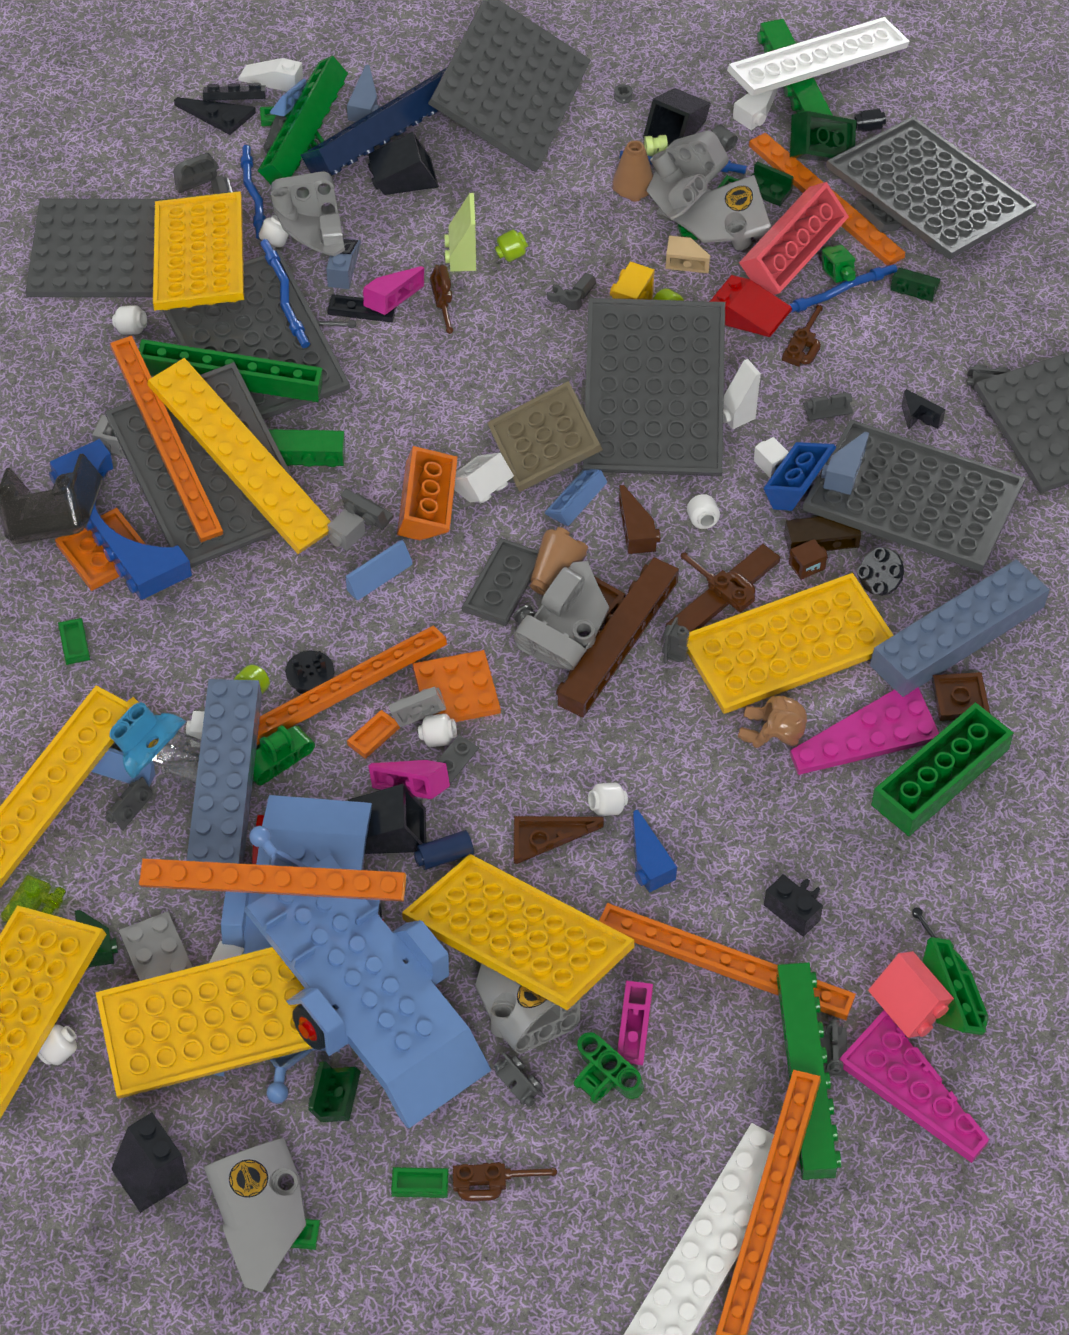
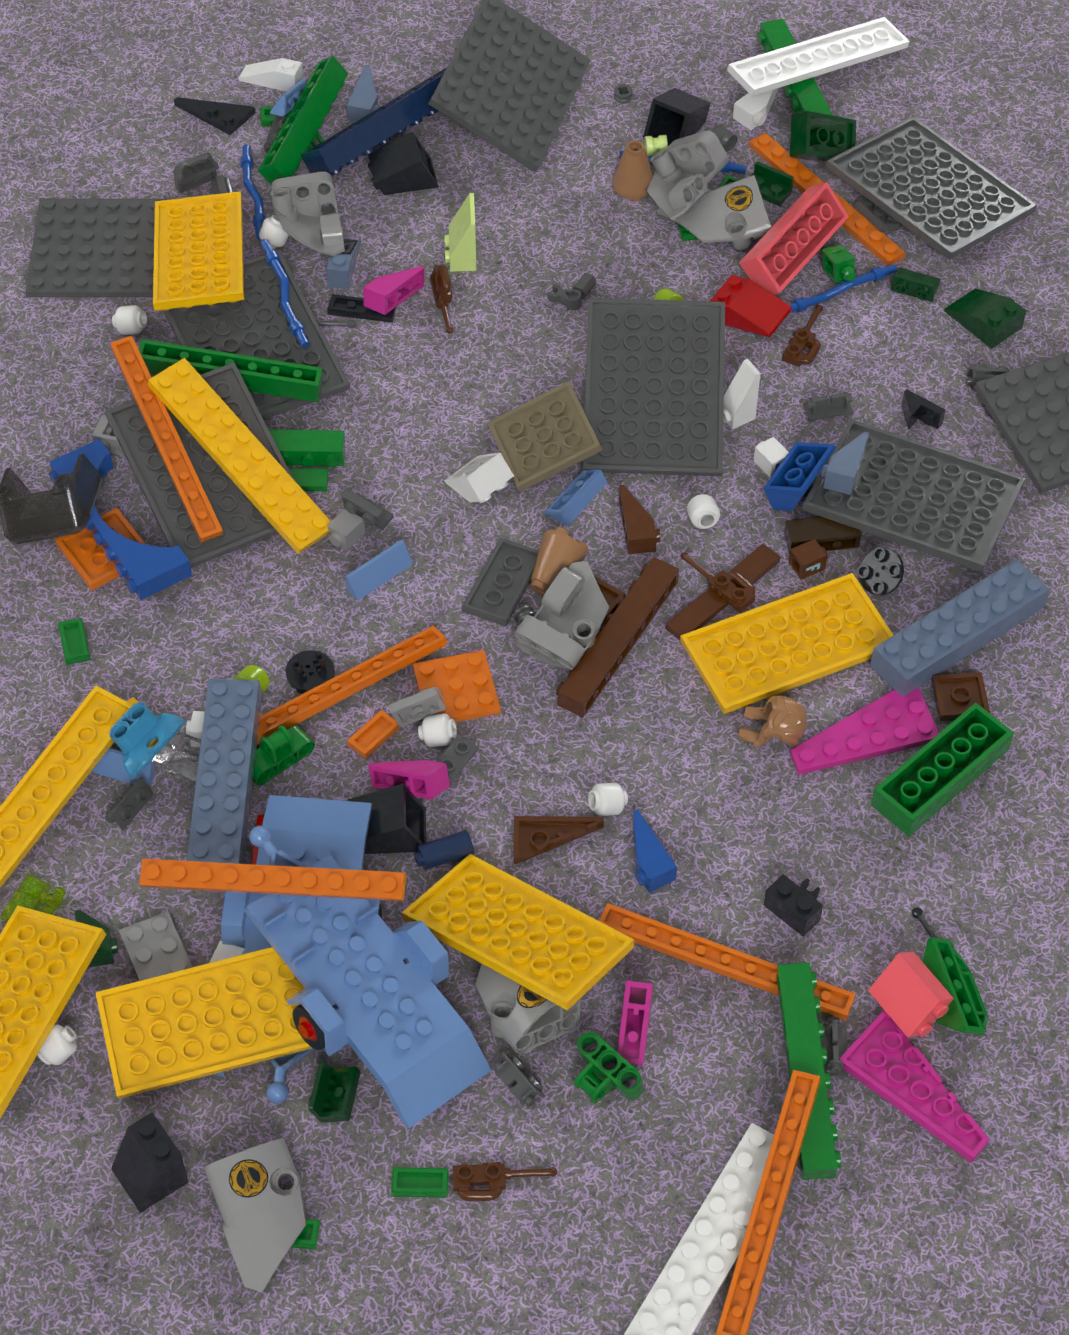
(234, 92): black plate -> none
(311, 478): none -> green tile
(427, 494): orange slope -> none
(511, 245): lime head -> none
(634, 283): yellow brick -> none
(676, 642): dark grey hinge -> none
(686, 255): tan slope -> none
(870, 120): black brick -> none
(988, 315): none -> dark green slope

